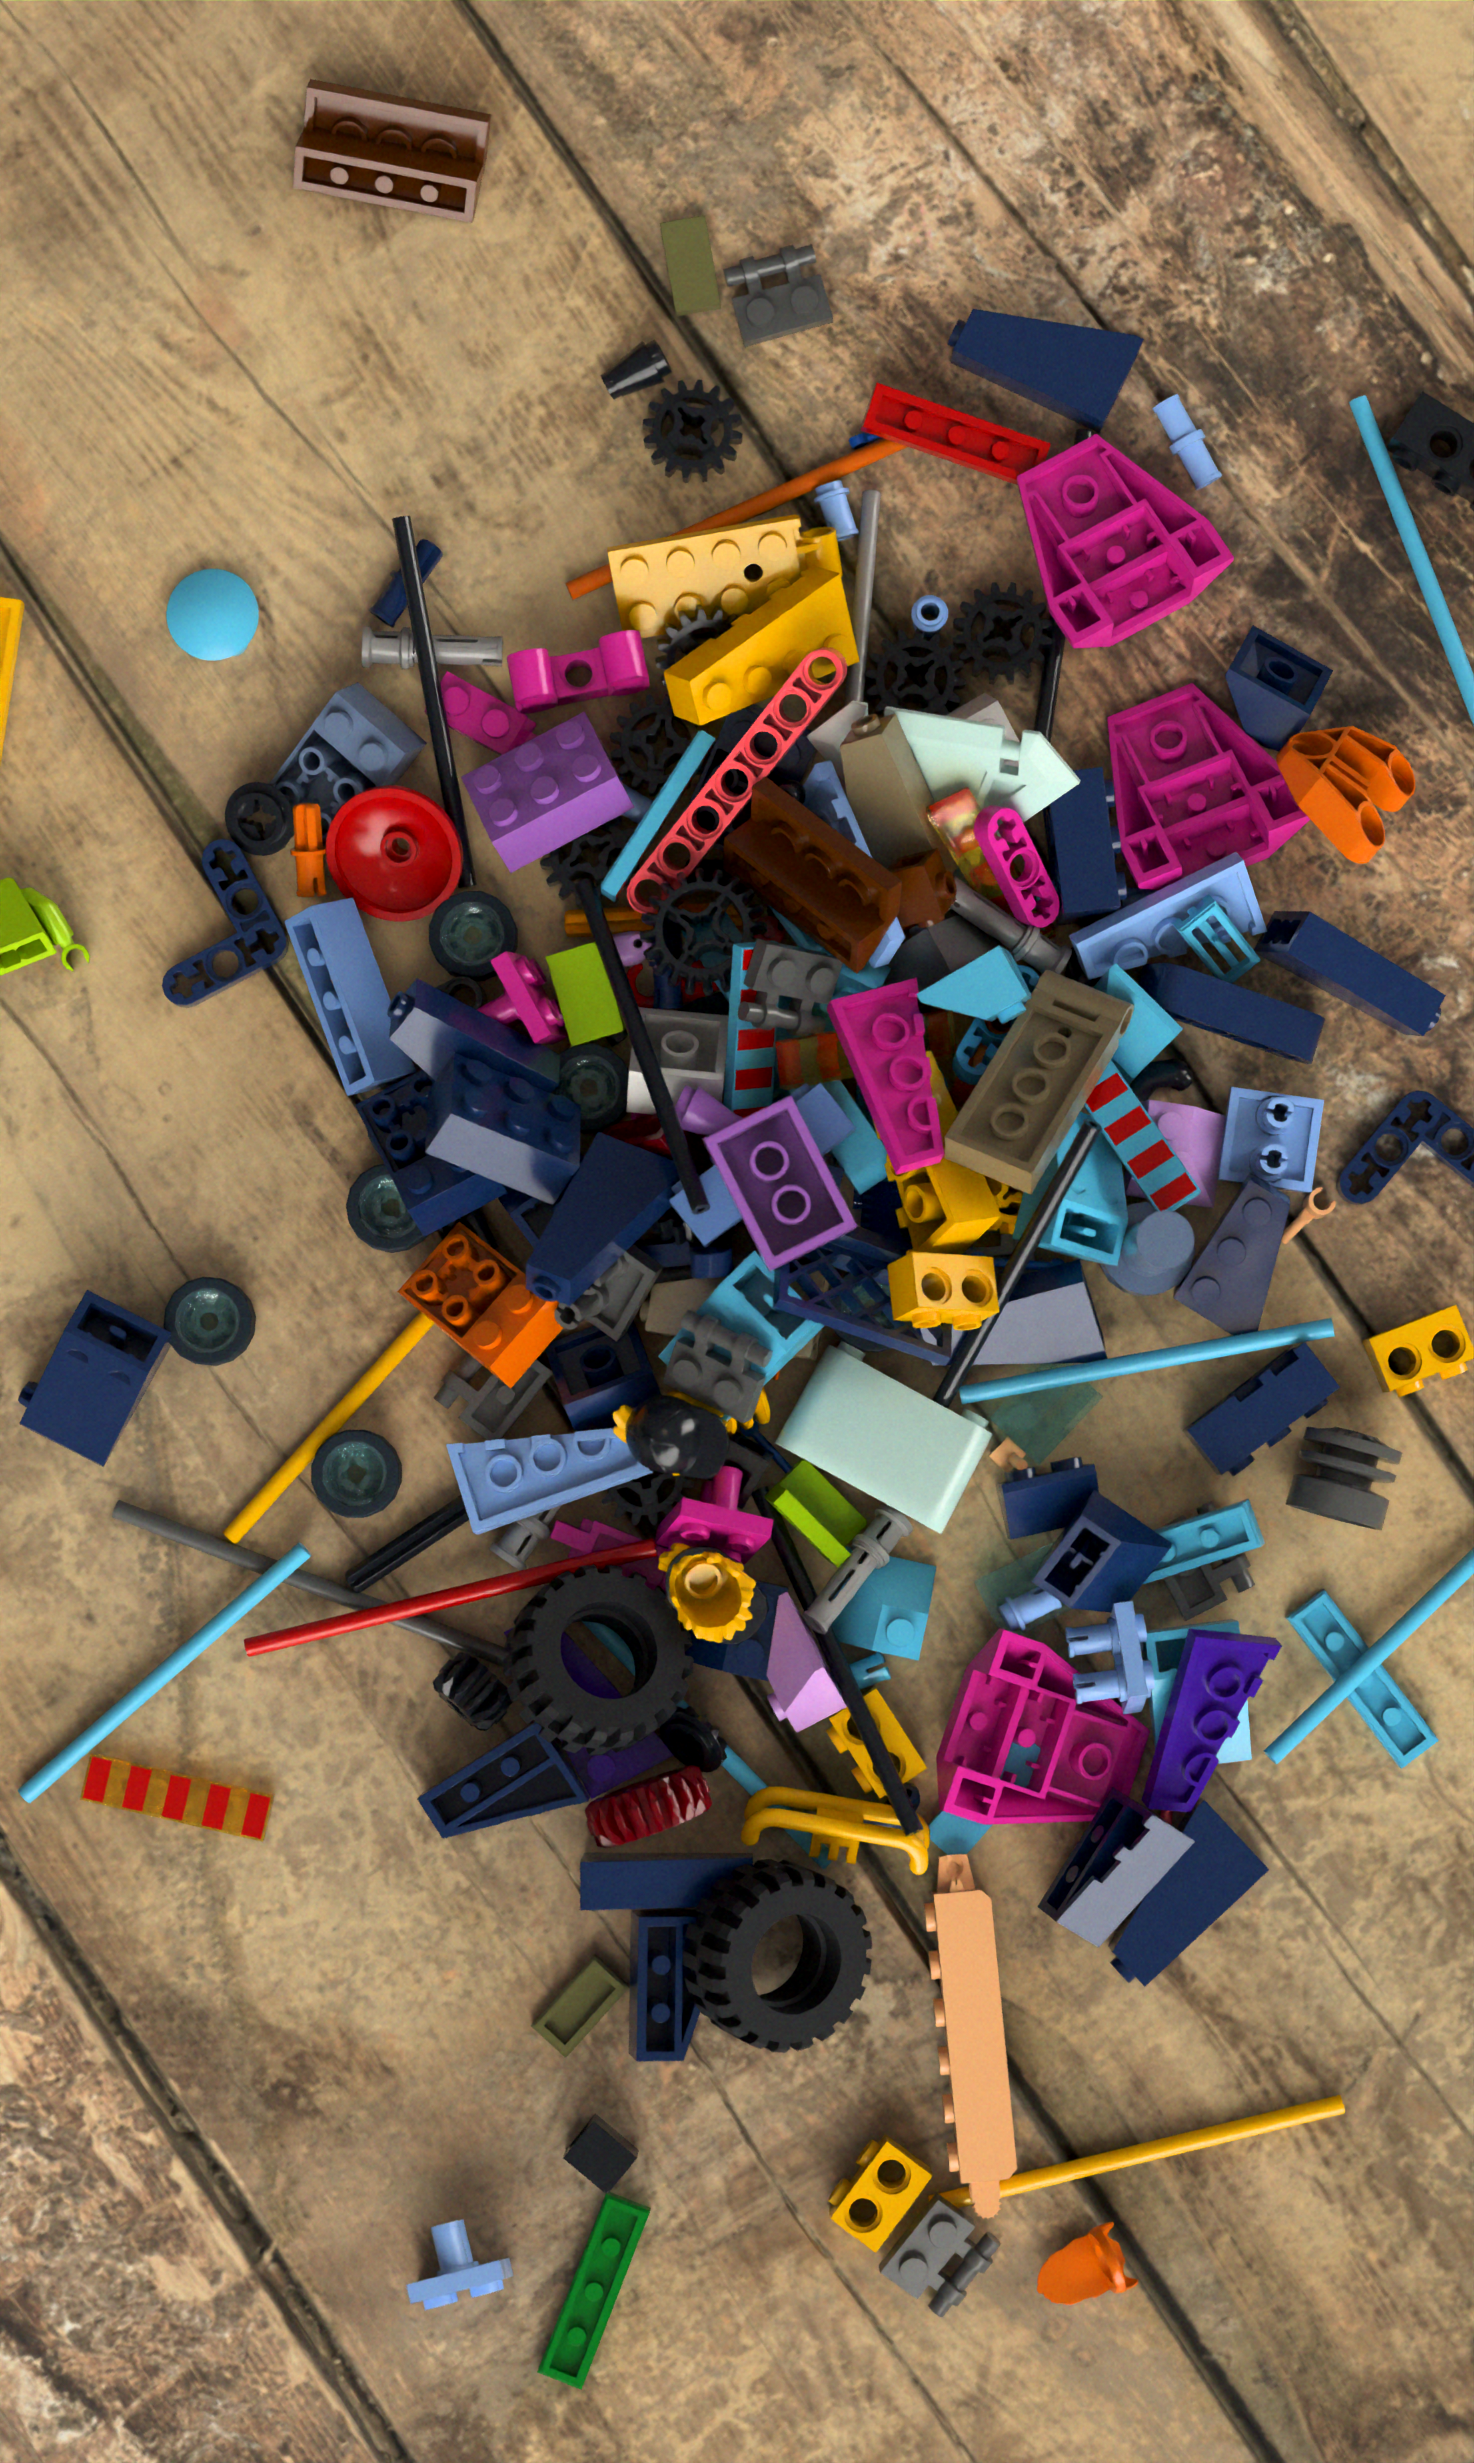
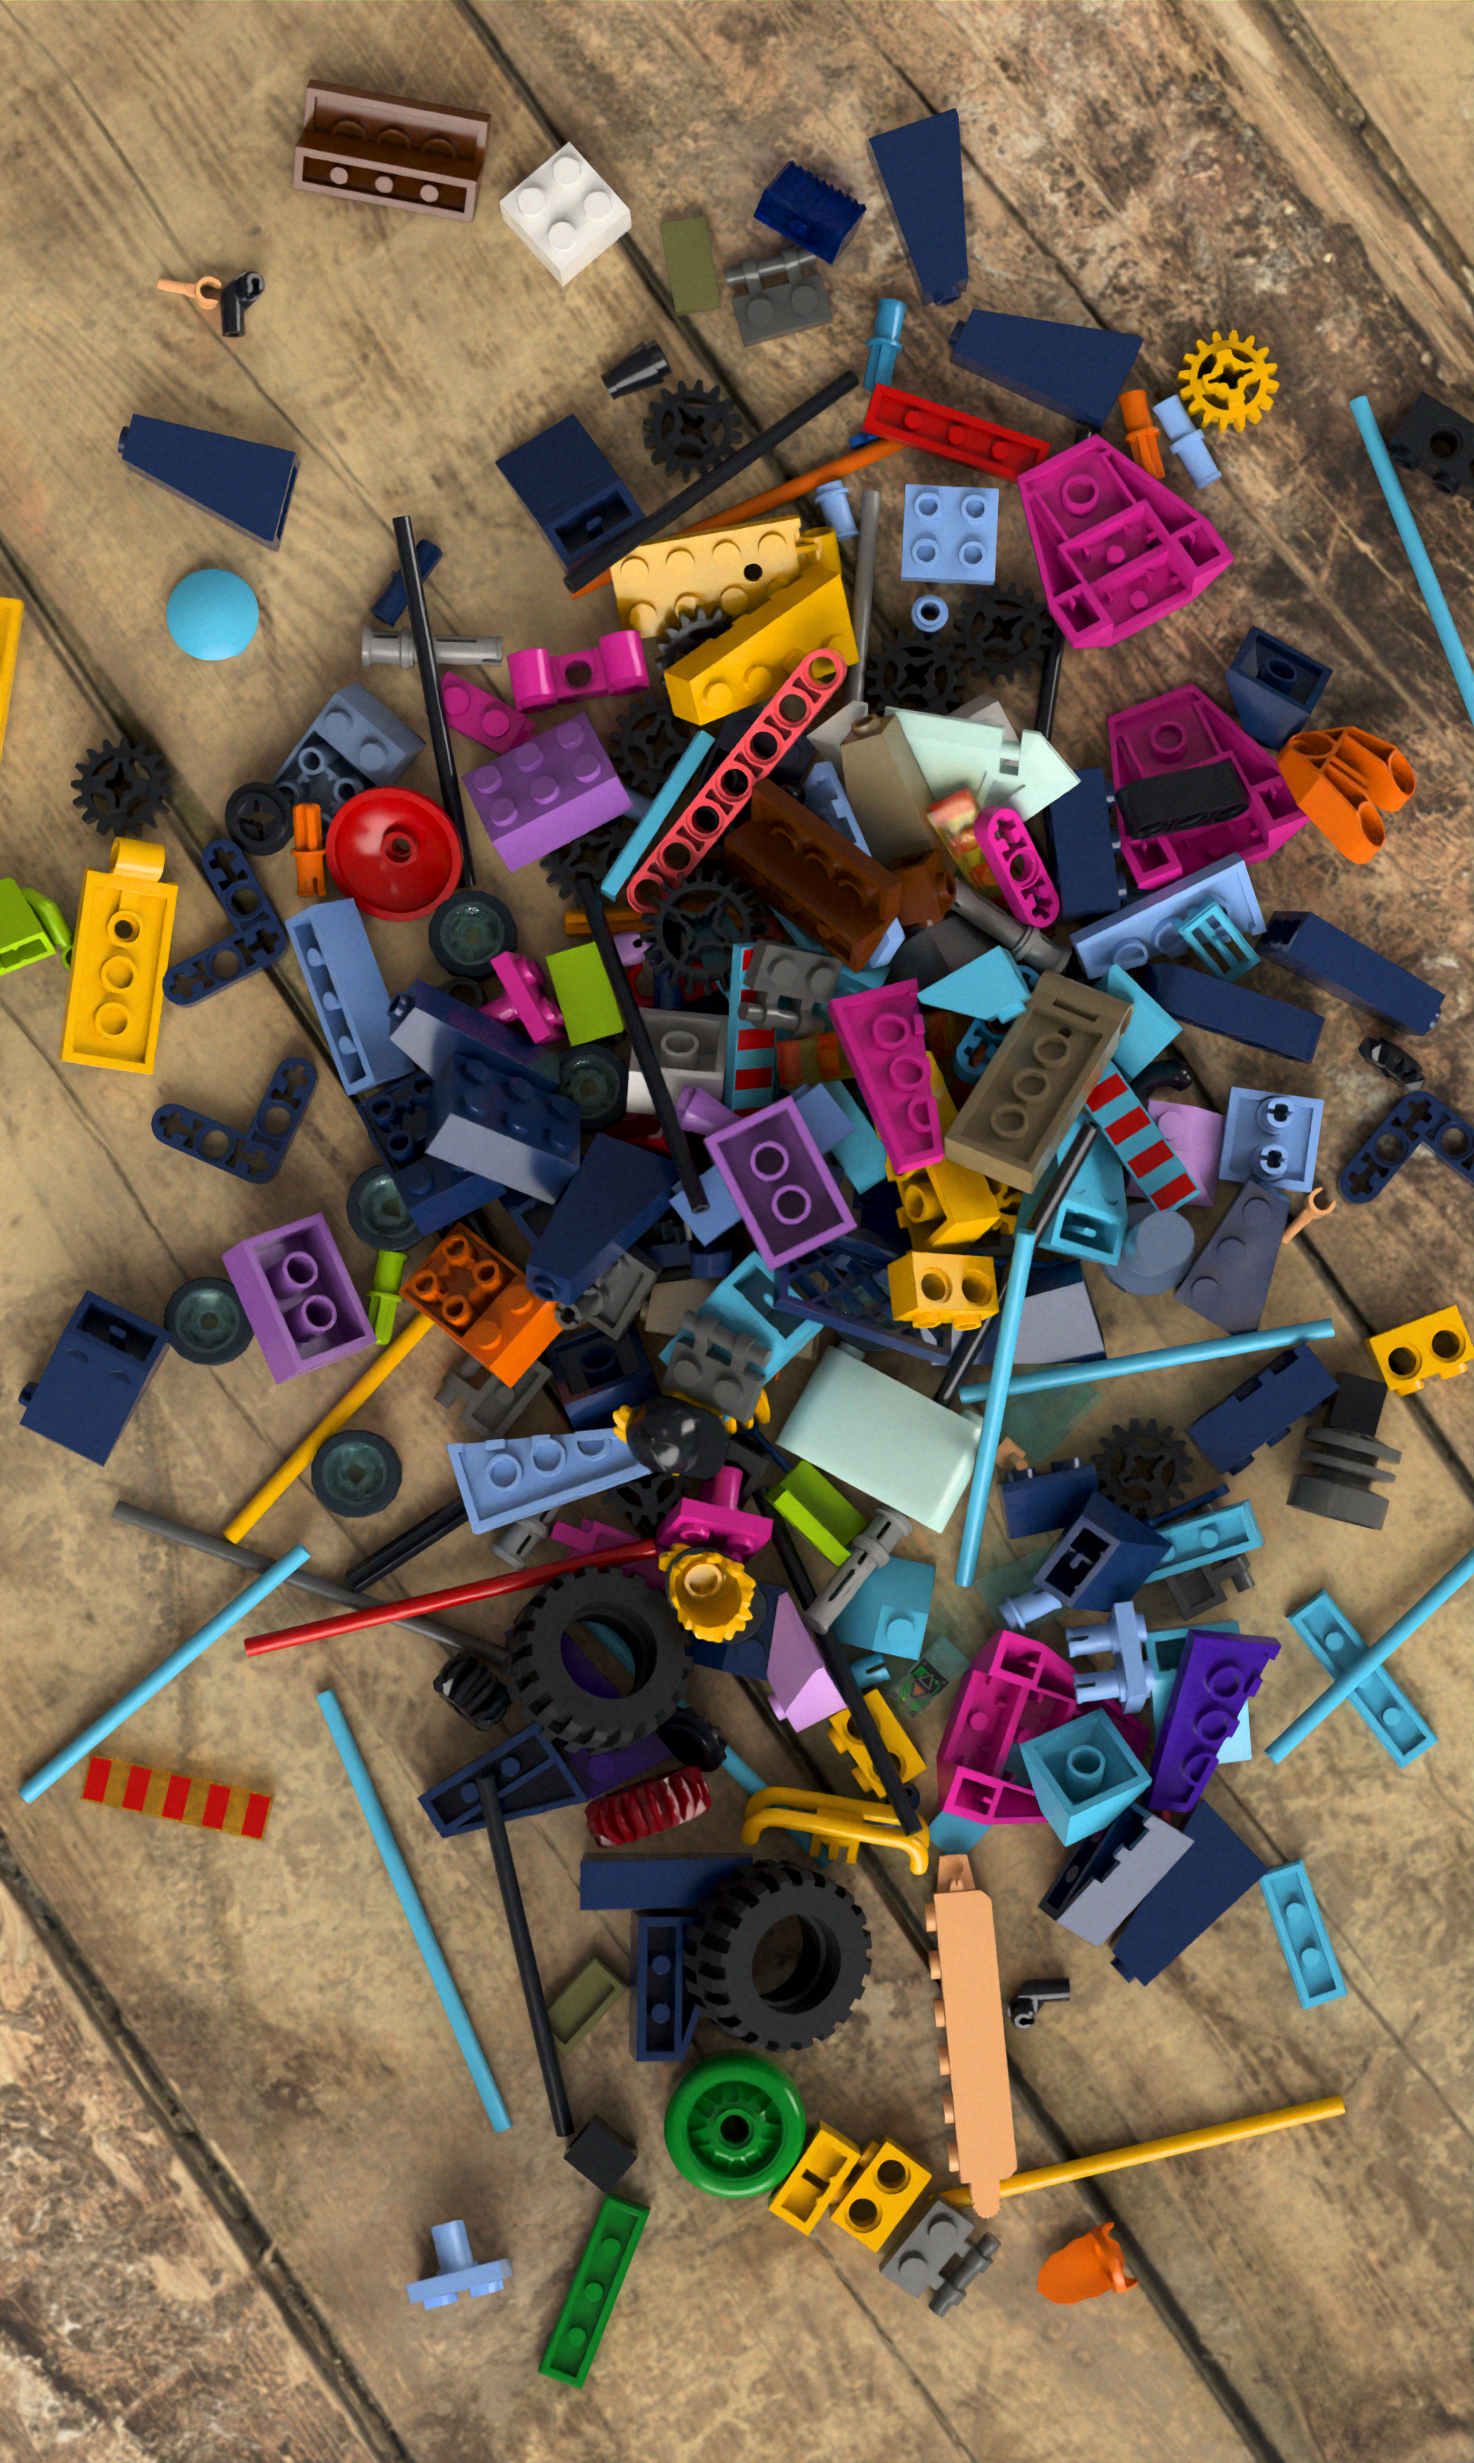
(113, 980): none -> yellow hinge
(122, 768): none -> black gear
(192, 290): none -> light nougat hand
(221, 475): none -> dark blue slope
(237, 299): none -> black arm
(257, 1137): none -> dark blue beam
(299, 1298): none -> medium lavender brick
(384, 1294): none -> lime axle
(414, 1911): none -> medium azure piece
(524, 1954): none -> black piece
(566, 214): none -> white brick
(570, 492): none -> dark blue slope
(710, 481): none -> black piece
(739, 2085): none -> green wheel
(810, 212): none -> clear blue brick
(815, 2177): none -> yellow brick
(884, 343): none -> dark azure axle
(923, 193): none -> dark blue slope
(927, 1678): none -> leg
(949, 534): none -> light blue plate
(995, 1406): none -> medium azure piece
(1032, 1996): none -> black arm
(1083, 1775): none -> medium azure slope
(1129, 1450): none -> black gear
(1141, 433): none -> orange axle
(1181, 800): none -> black beam
(1185, 1507): none -> blue hinge
(1223, 363): none -> yellow gear
(1302, 1934): none -> medium azure tile
(1355, 1404): none -> black panel
(1392, 1063): none -> black gear

